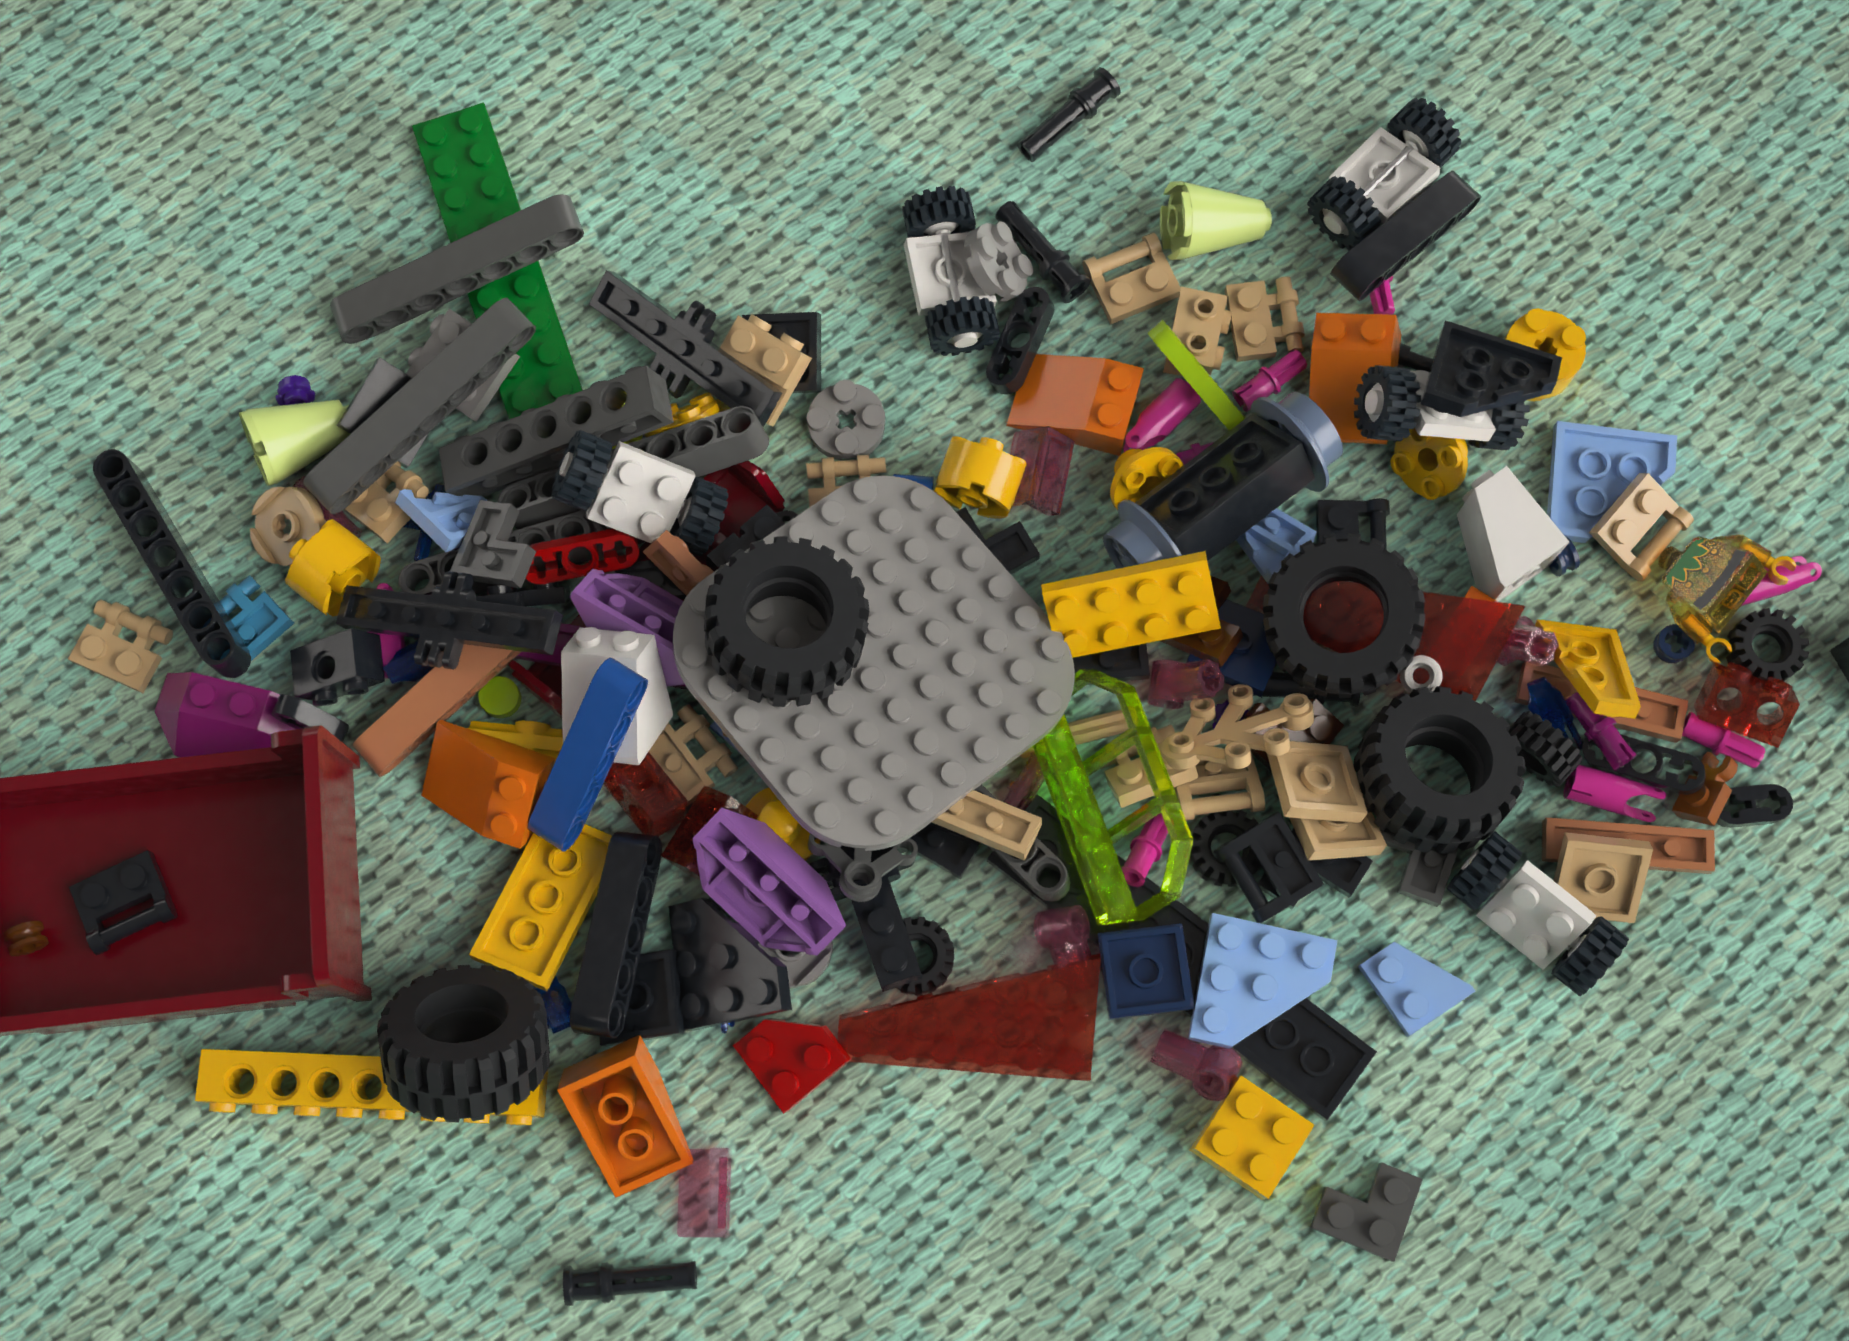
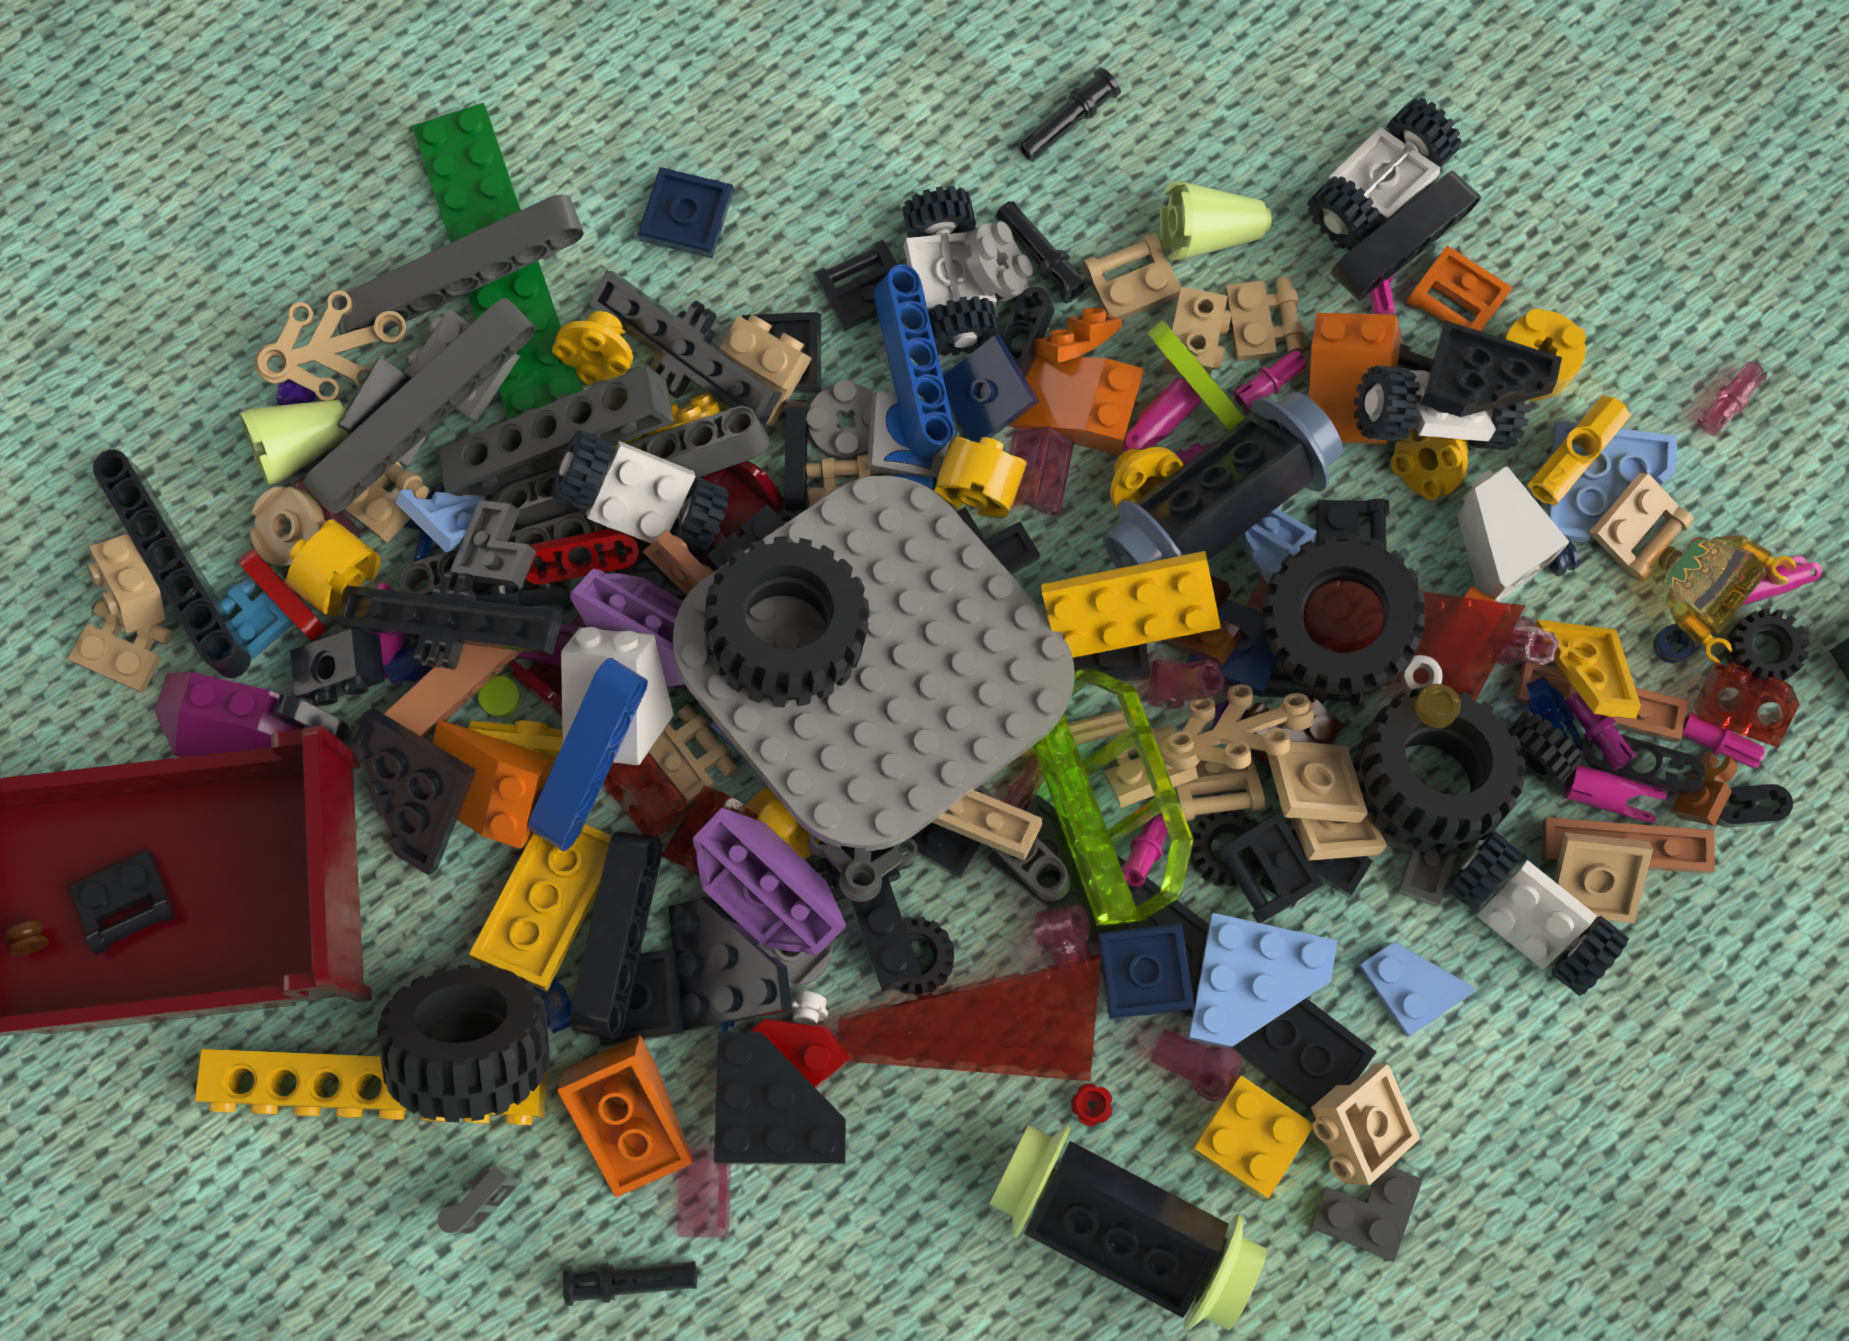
(126, 583): none -> tan brick
(282, 595): none -> red beam
(324, 348): none -> tan plant
(413, 786): none -> black plate
(488, 1192): none -> dark grey plate
(594, 347): none -> yellow plate
(686, 212): none -> dark blue plate
(770, 1109): none -> black plate
(795, 455): none -> black beam
(808, 1007): none -> white plate
(855, 300): none -> black plate
(888, 444): none -> light grey tile
(908, 378): none -> blue beam
(988, 390): none -> dark blue plate
(1081, 336): none -> orange slope
(1100, 1096): none -> red plate
(1129, 1230): none -> black brick
(1365, 1126): none -> tan plate
(1438, 705): none -> clear yellow tile
(1463, 283): none -> orange plate
(1565, 464): none -> yellow piece
(1732, 398): none -> clear pink pin

